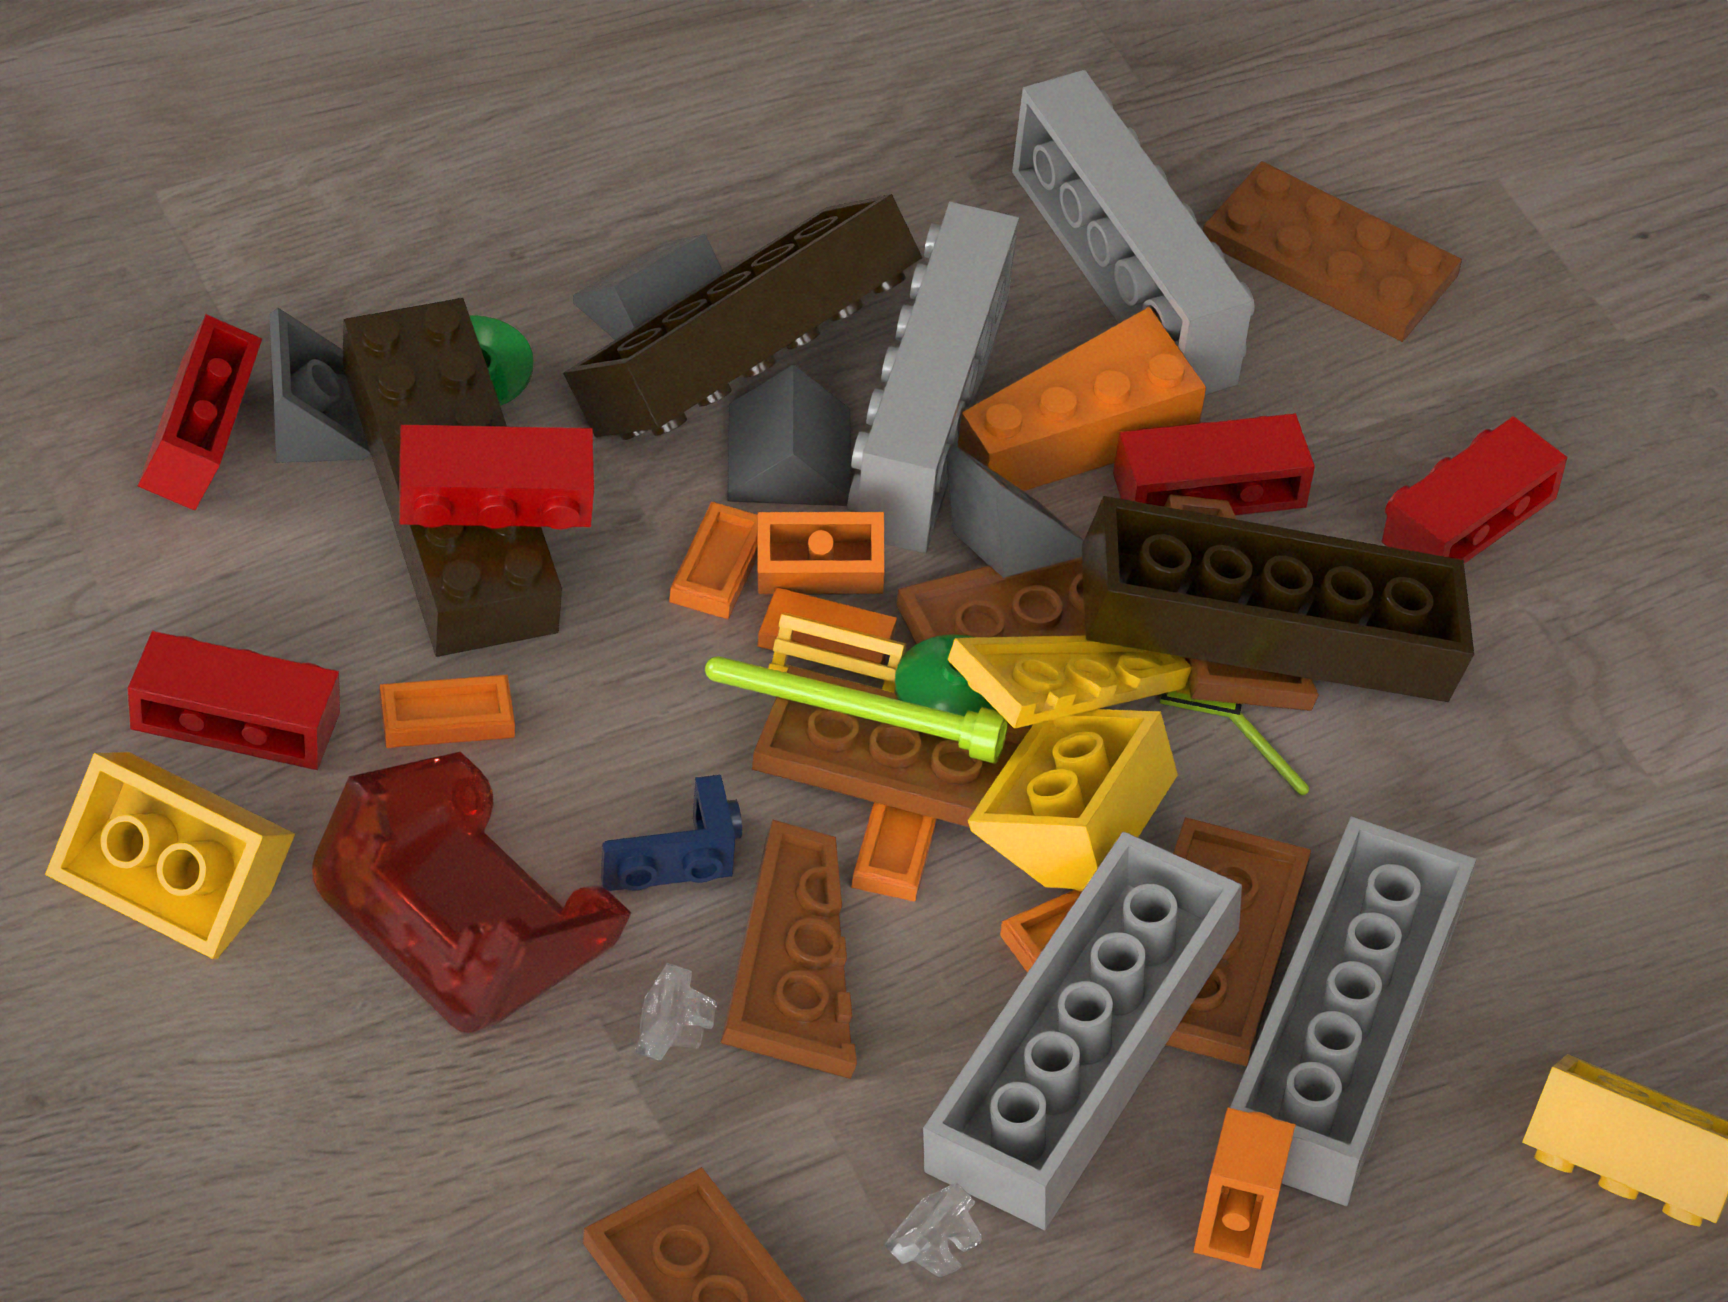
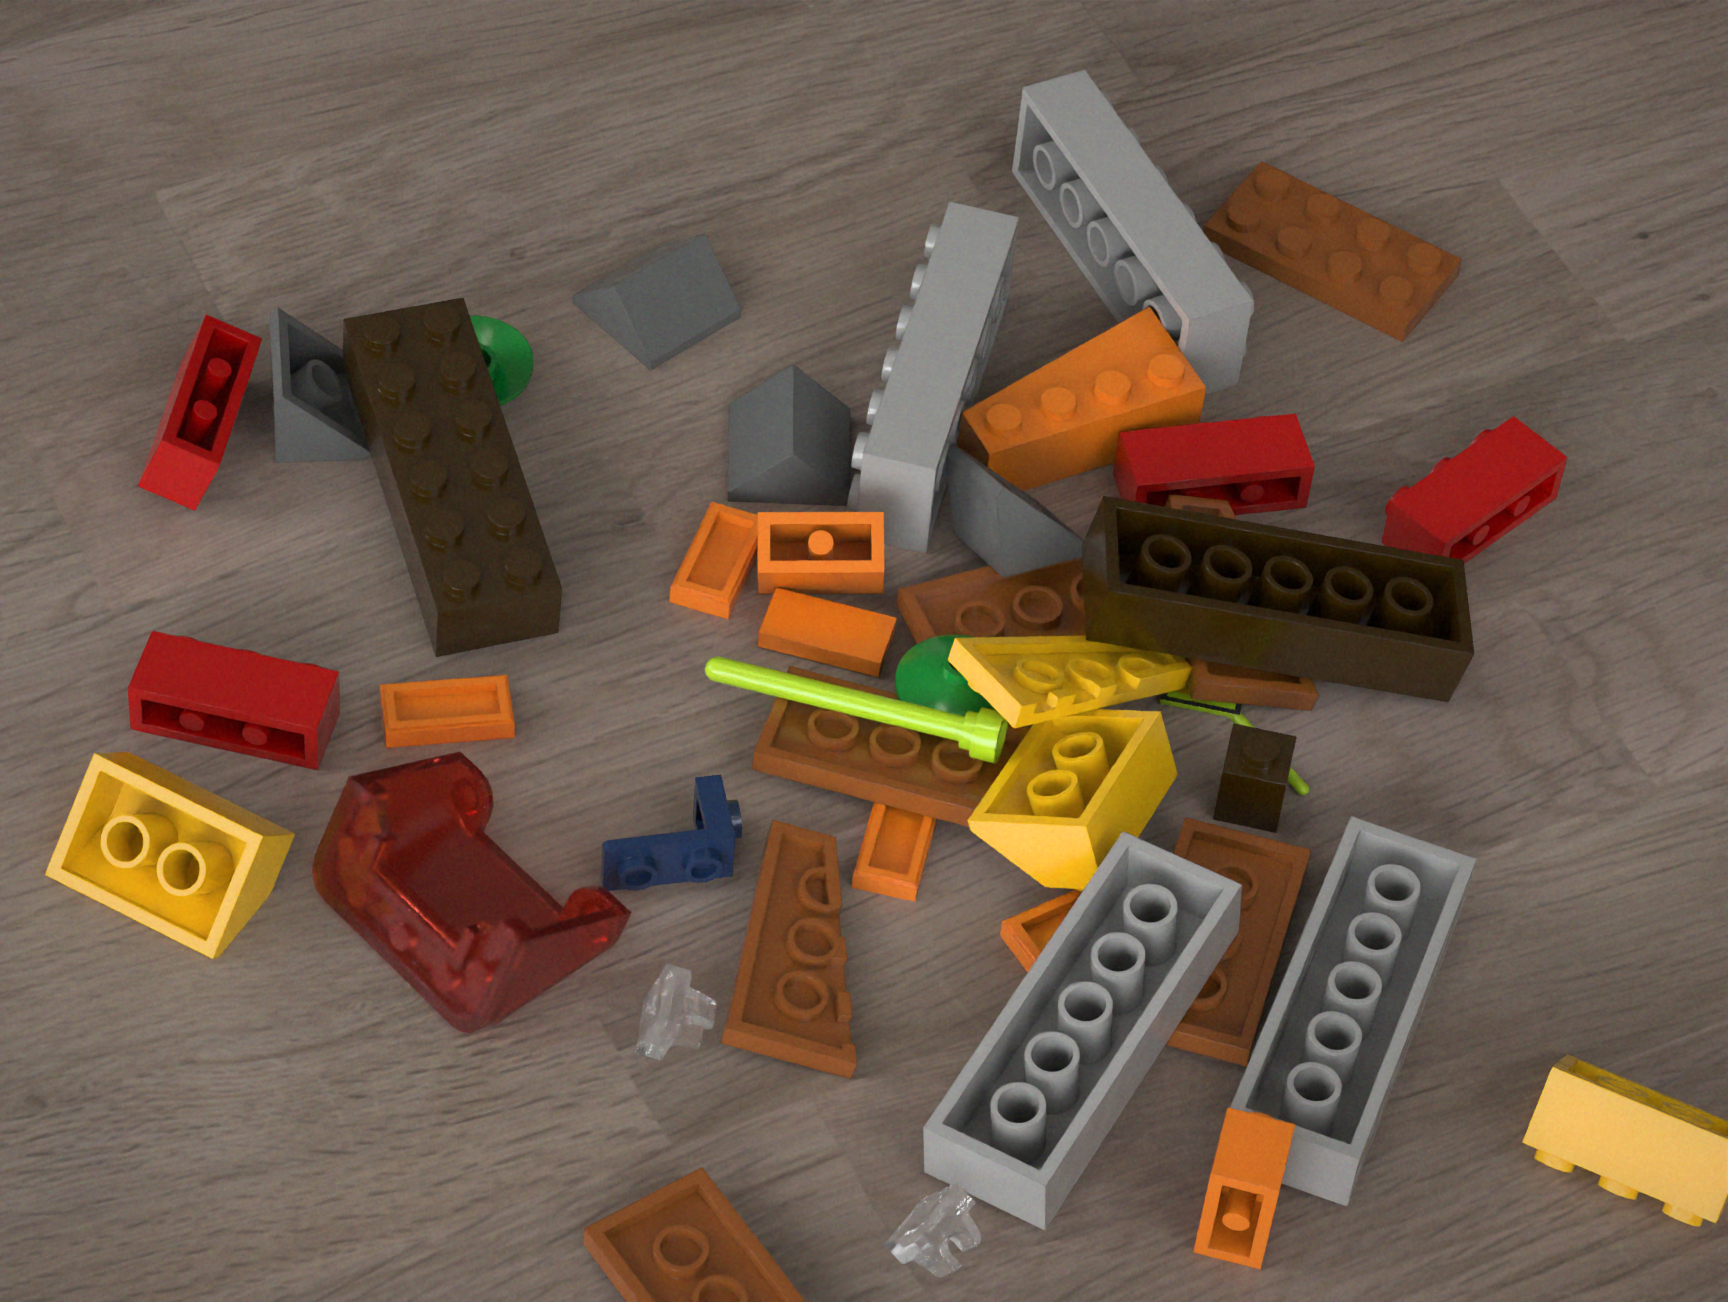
(496, 476): red brick -> none
(743, 318): dark brown brick -> none
(784, 646): yellow tile -> none
(1254, 778): none -> dark brown brick

